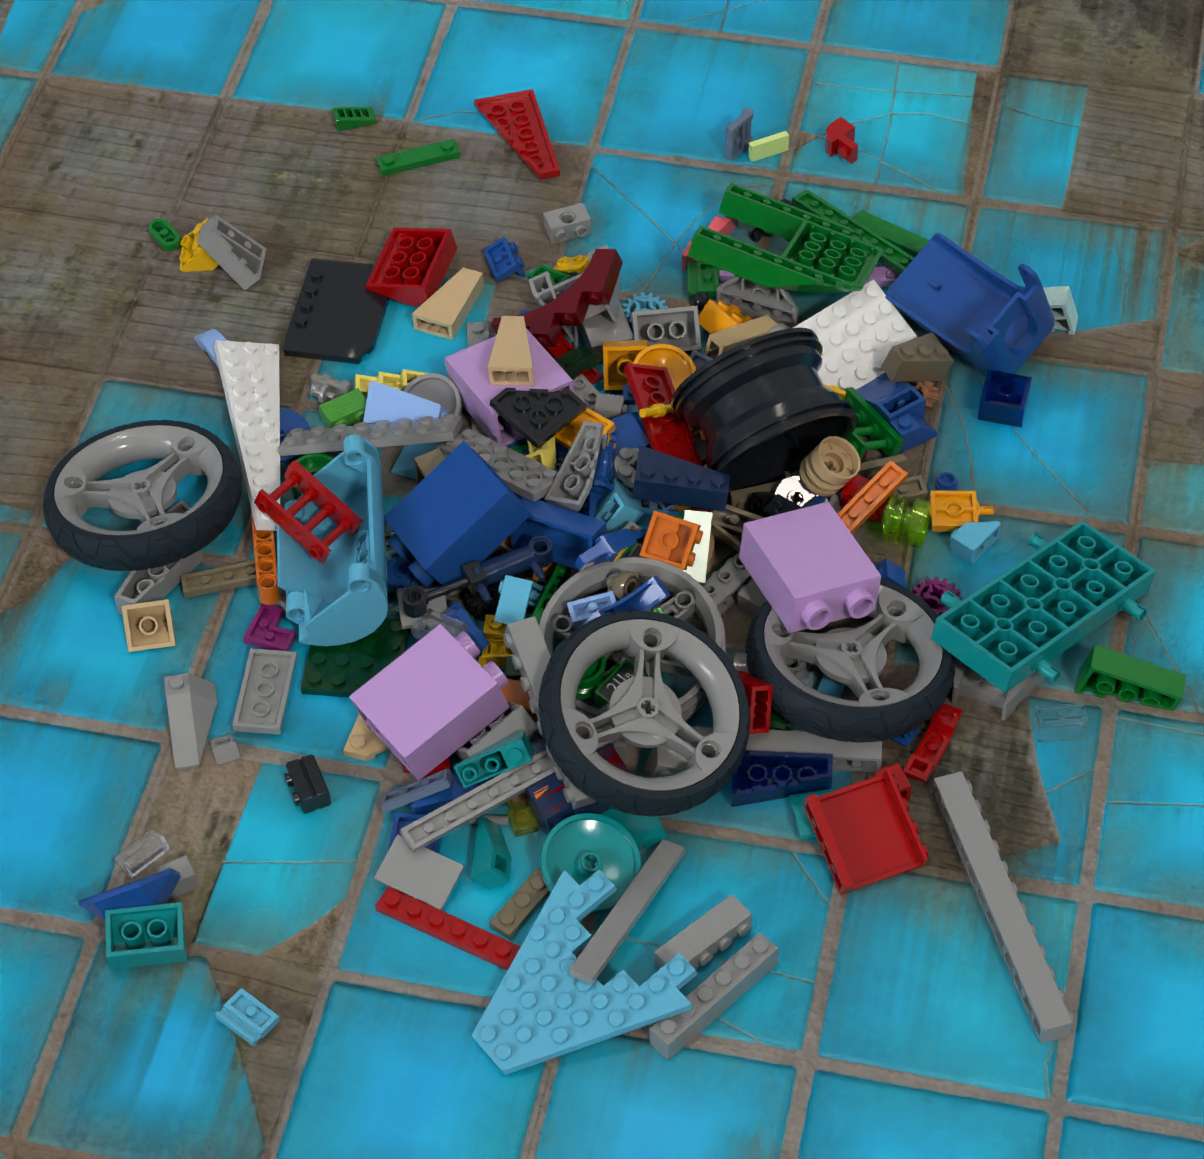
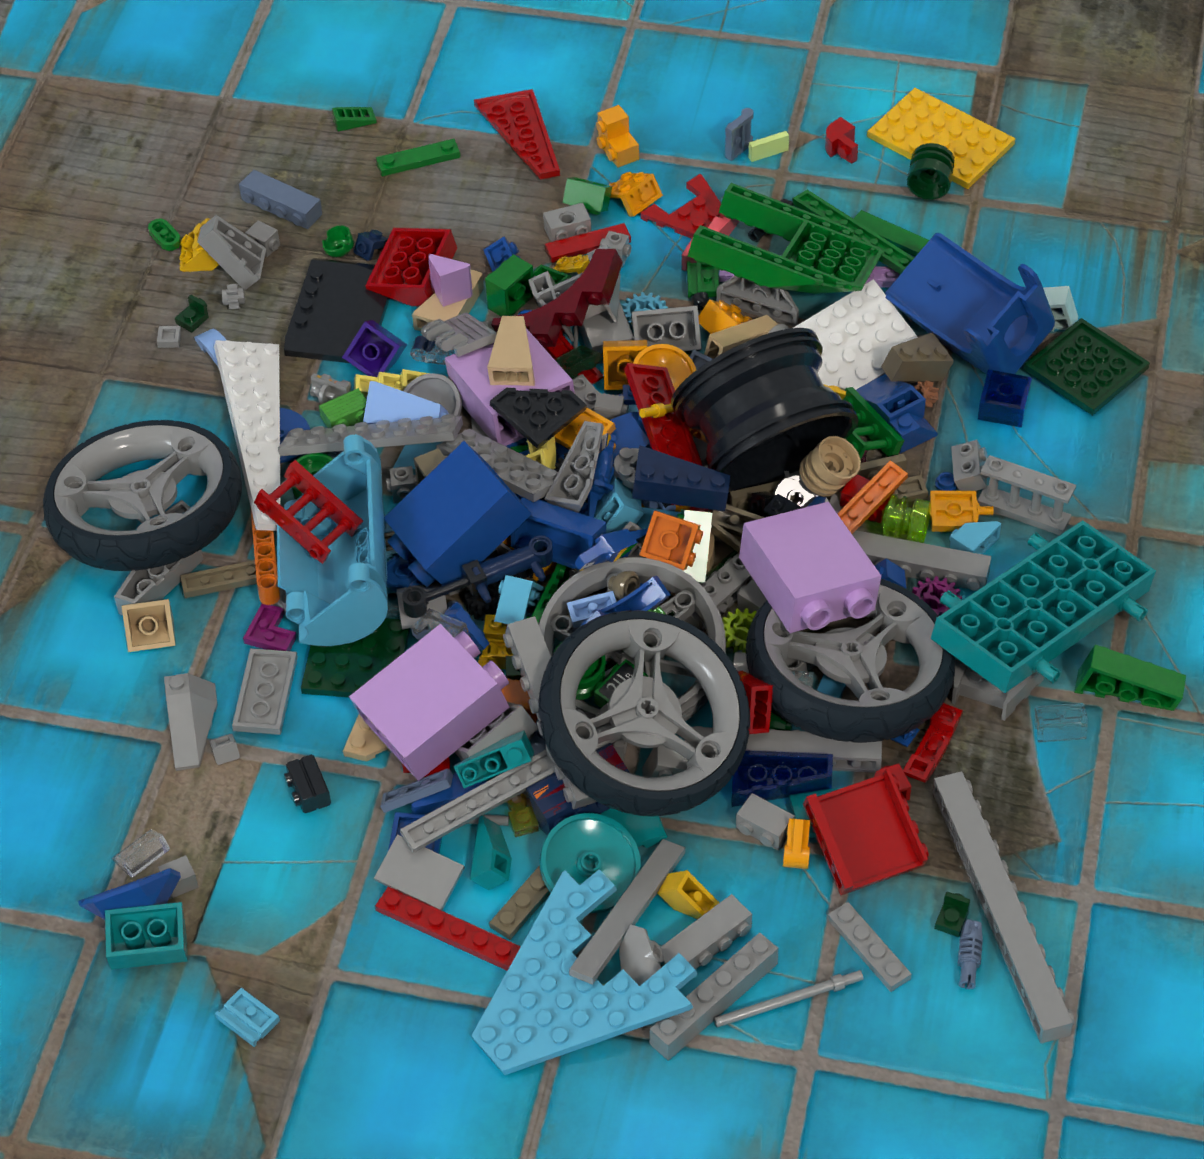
(169, 337): none -> light grey plate
(193, 315): none -> dark green bracket
(233, 296): none -> light grey gear
(264, 235): none -> light grey brick
(280, 199): none -> sand blue brick
(338, 241): none -> green hair
(368, 242): none -> dark blue bracket
(374, 349): none -> dark purple slope
(401, 482): none -> light grey brick
(428, 352): none -> clear leg
(450, 279): none -> lavender slope
(459, 334): none -> light grey hinge
(509, 286): none -> green brick
(581, 243): none -> red tile
(592, 194): none -> green brick
(615, 136): none -> light orange brick
(619, 242): none -> light grey brick
(636, 191): none -> light orange bracket
(639, 954): none -> light grey panel
(686, 894): none -> yellow slope
(691, 215): none -> red wing
(738, 633): none -> lime gear
(763, 821): none -> light grey brick
(797, 850): none -> light orange piece
(835, 983): none -> light grey bar
(869, 946): none -> light grey plate
(926, 120): none -> yellow plate
(926, 560): none -> light grey brick
(930, 171): none -> dark green wheel
(953, 914): none -> dark green bracket
(967, 465): none -> light grey brick
(970, 952): none -> sand blue hinge
(1022, 509): none -> light grey fence
(1086, 366): none -> dark green plate

